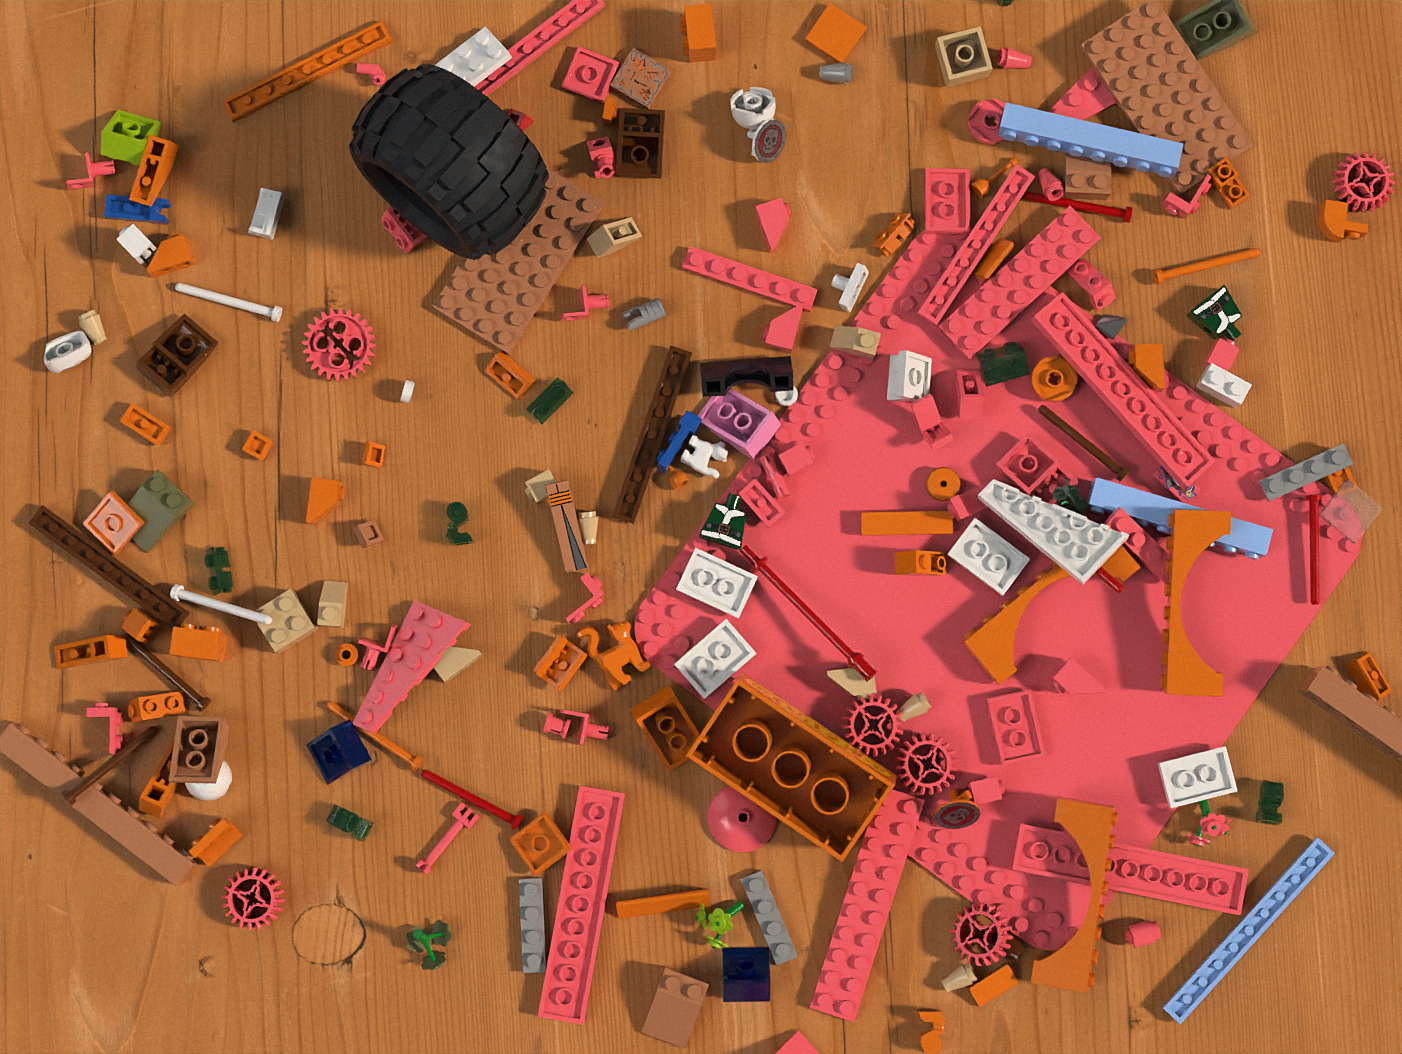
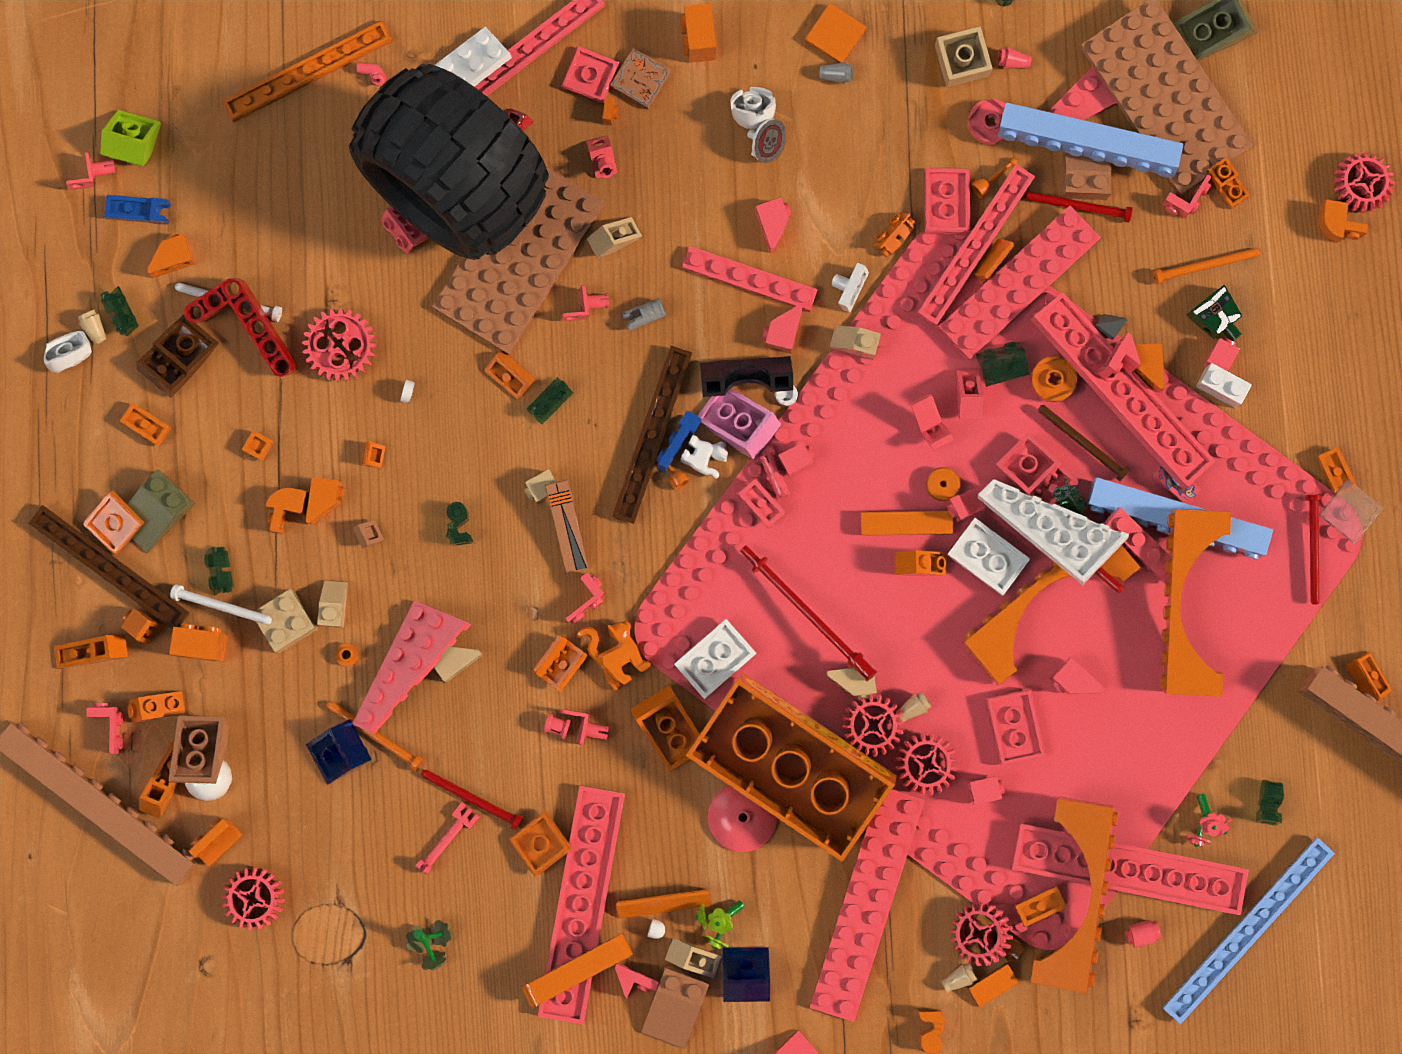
(108, 765): reddish brown bar -> none
(123, 320): none -> clear green hinge
(137, 244): white brick -> none
(153, 169): orange slope -> none
(202, 703): reddish brown bar -> none
(249, 320): none -> red beam
(267, 213): white hinge -> none
(285, 501): none -> orange brick
(350, 822): clear green leg -> none
(374, 648): coral bracket -> none
(532, 925): light grey plate -> none
(577, 970): none -> orange beam
(588, 526): tan cone -> none
(628, 976): none -> coral slope
(640, 143): reddish brown slope -> none
(656, 929): none -> white hinge
(693, 958): none -> tan slope
(716, 583): white plate -> none
(725, 524): torso -> none
(769, 917): light grey plate -> none
(908, 376): white bracket -> none
(958, 811): shield -> none
(1040, 906): none -> orange plate
(1051, 186): coral cone -> none
(1093, 282): coral bracket -> none
(1123, 356): none -> coral slope
(1197, 777): white plate -> none
(1305, 472): light grey plate -> none

